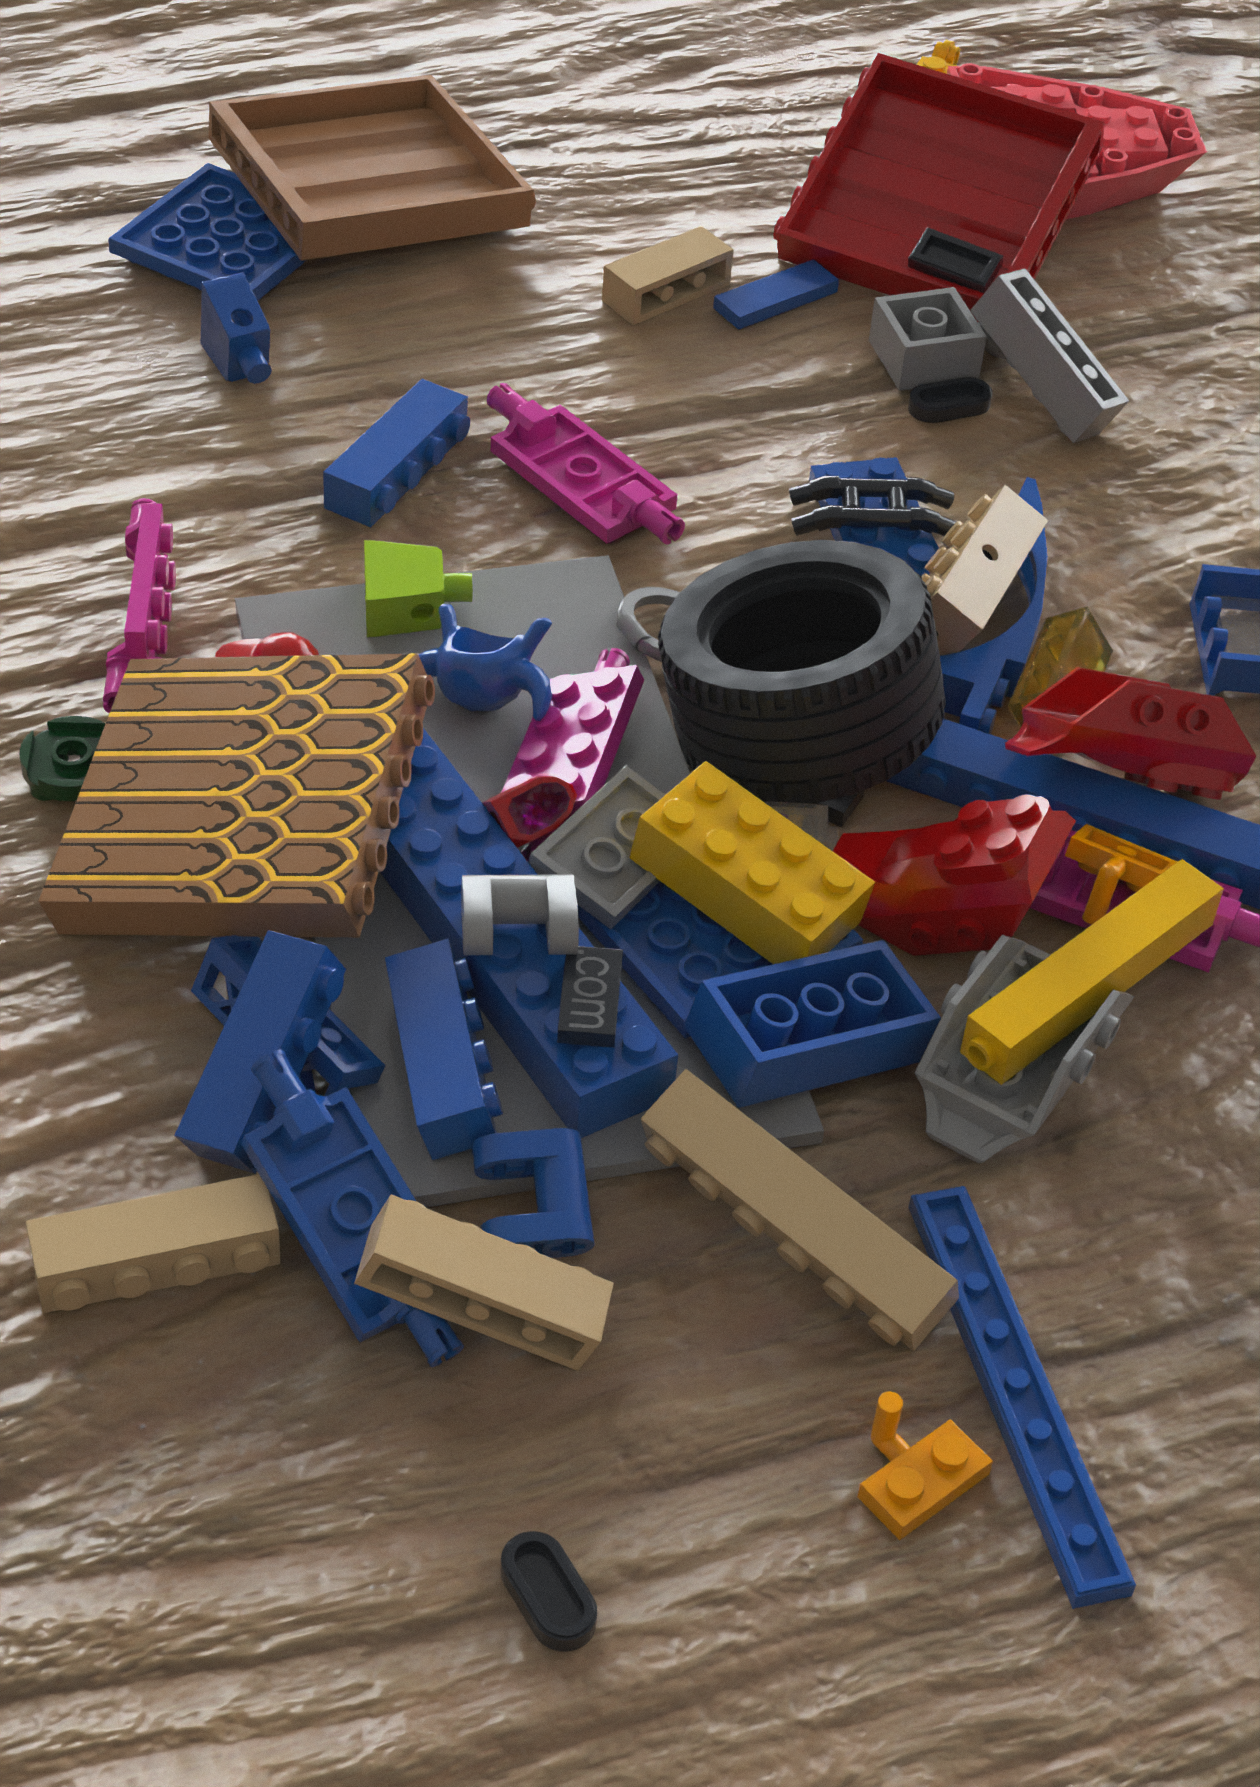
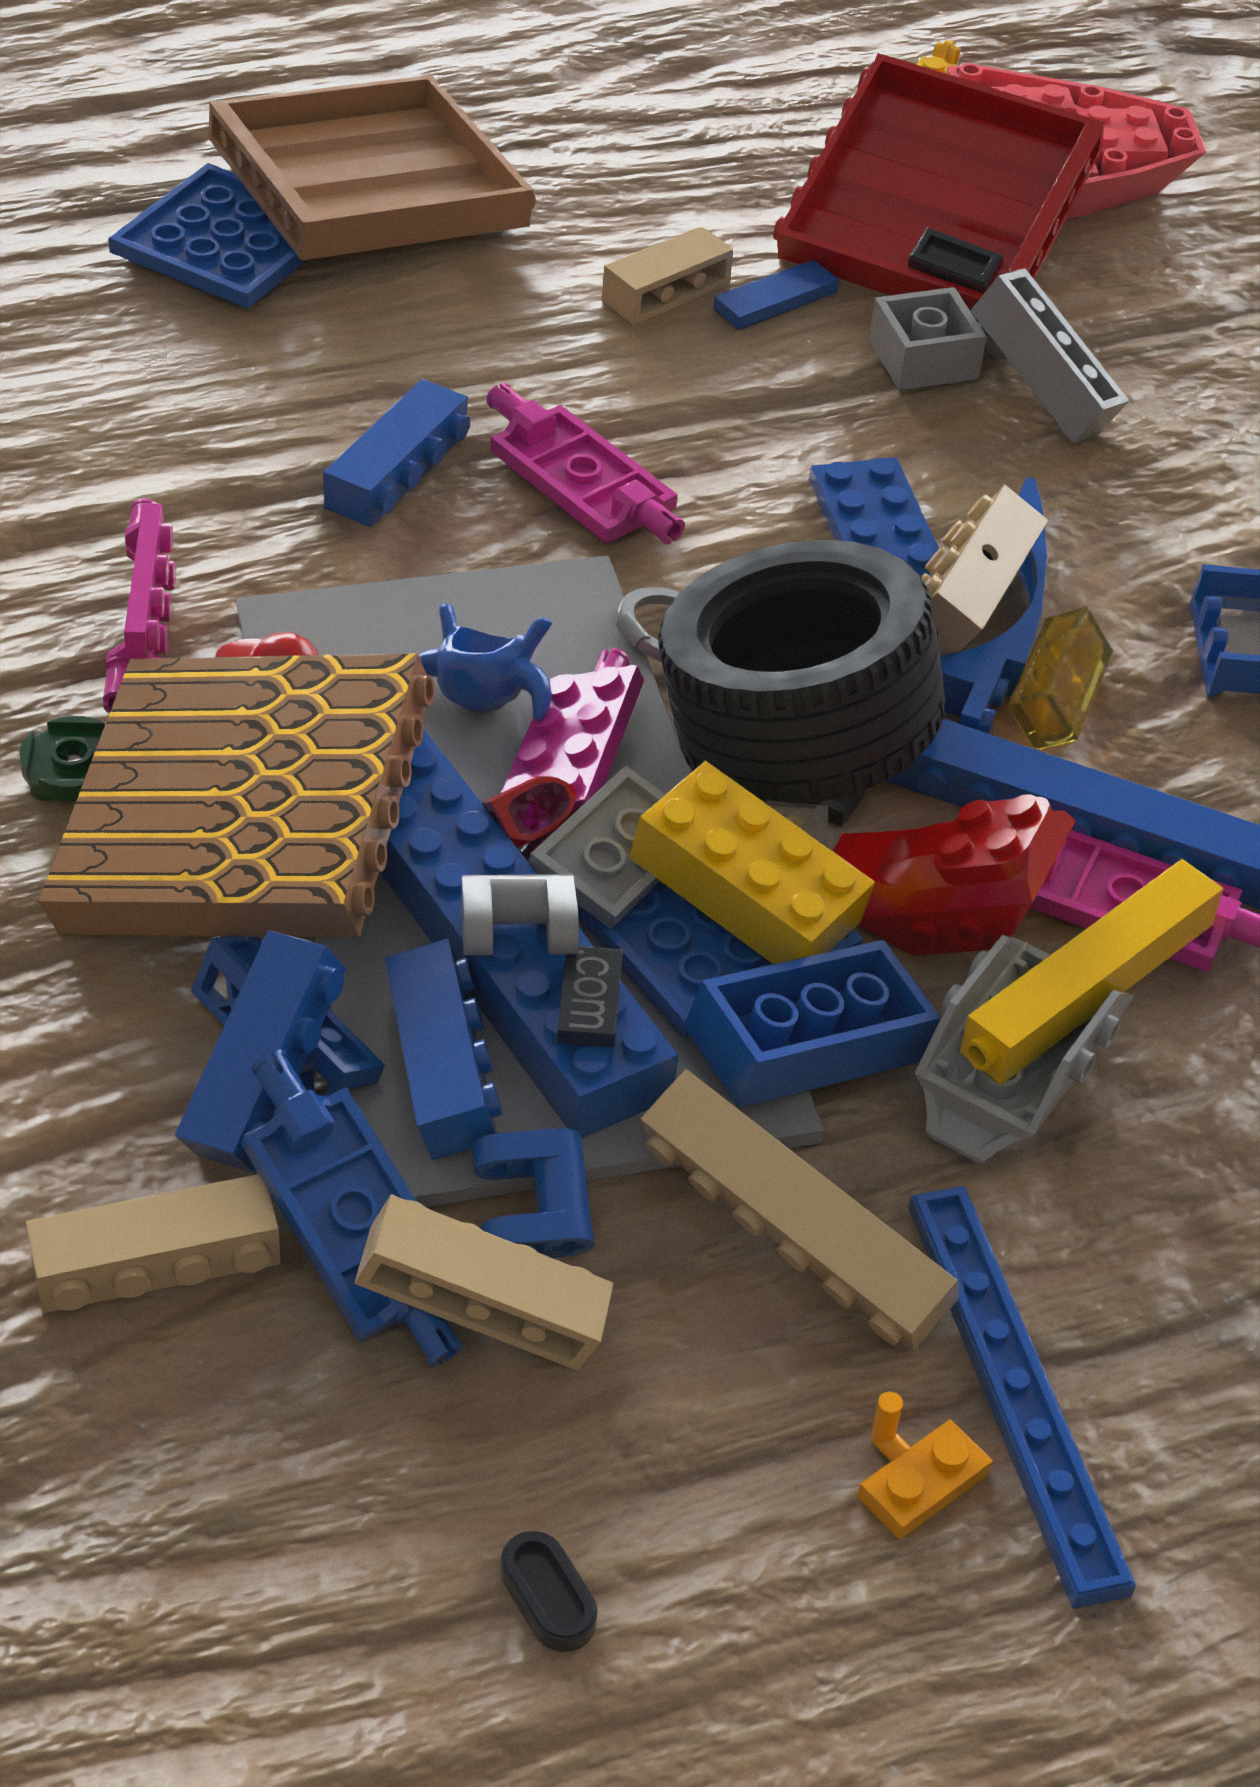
(240, 345): blue torso -> none
(408, 587): lime torso -> none
(852, 514): black piece -> none
(950, 400): black tile -> none
(1112, 860): light orange plate -> none
(1140, 728): red slope -> none

